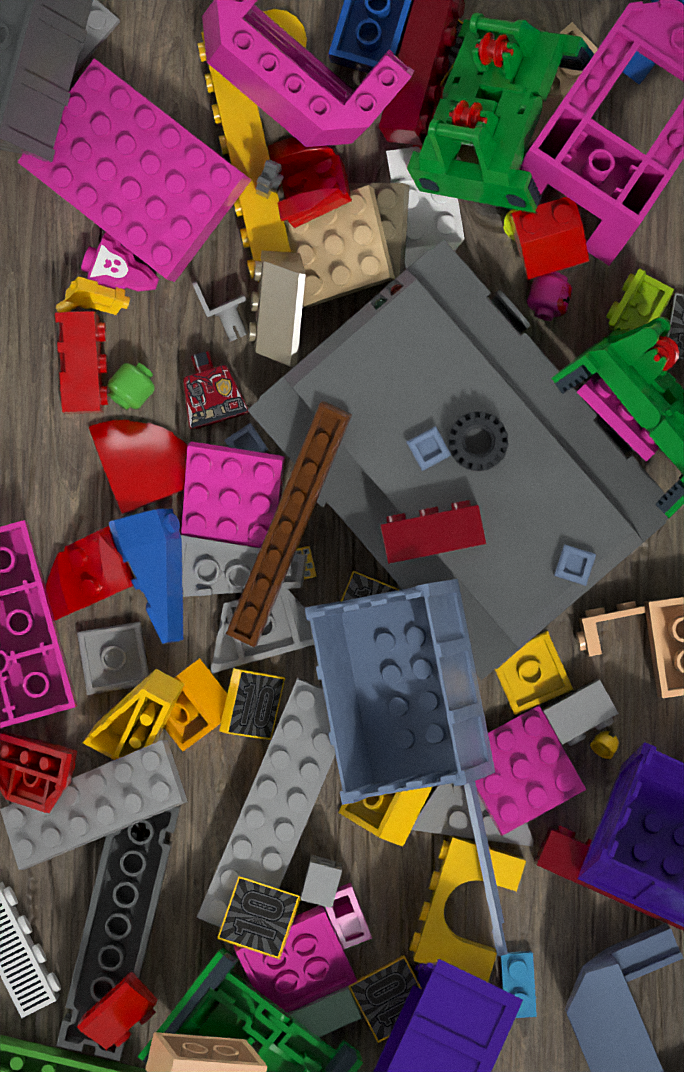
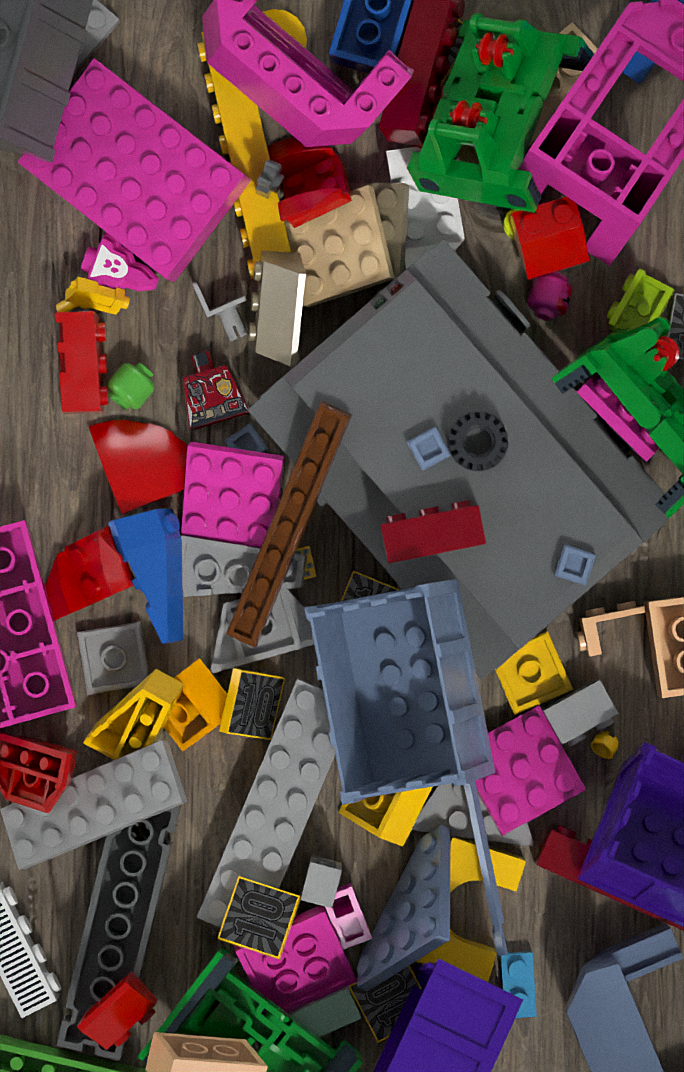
(415, 915): none -> sand blue plate

